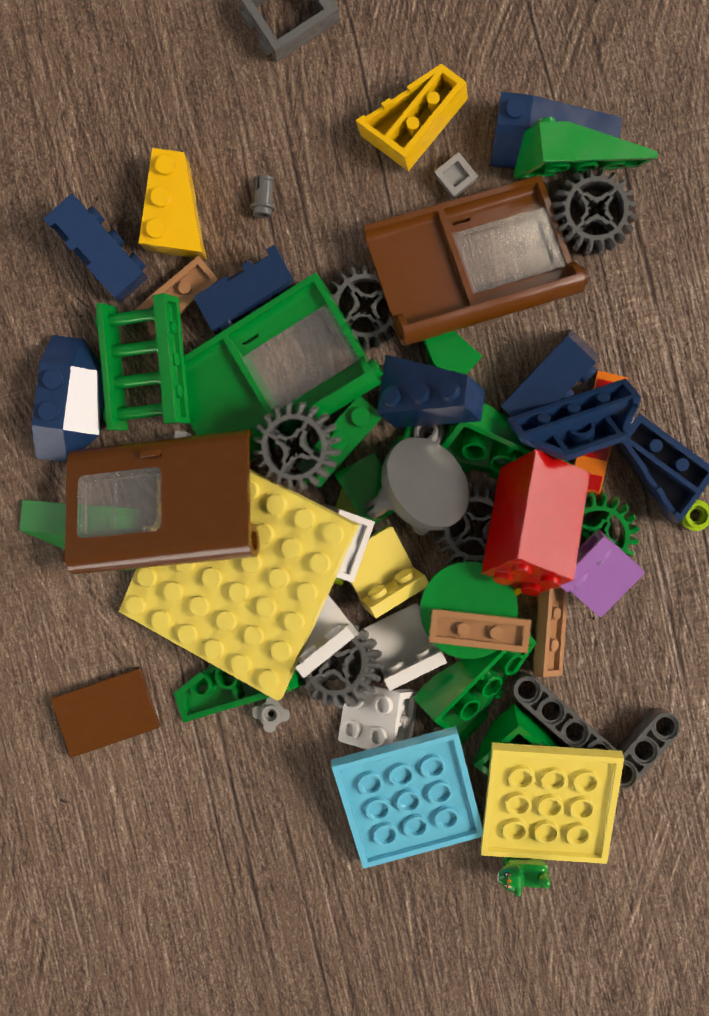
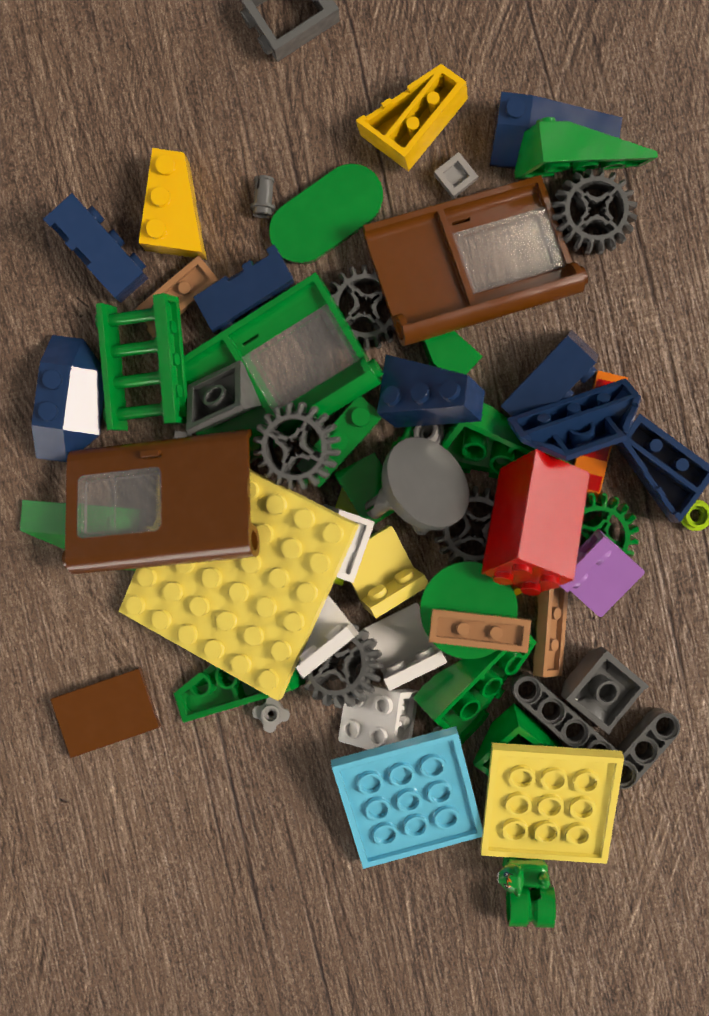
(220, 398): none -> dark grey slope
(326, 213): none -> green tile
(533, 906): none -> green wheel
(602, 688): none -> dark grey slope

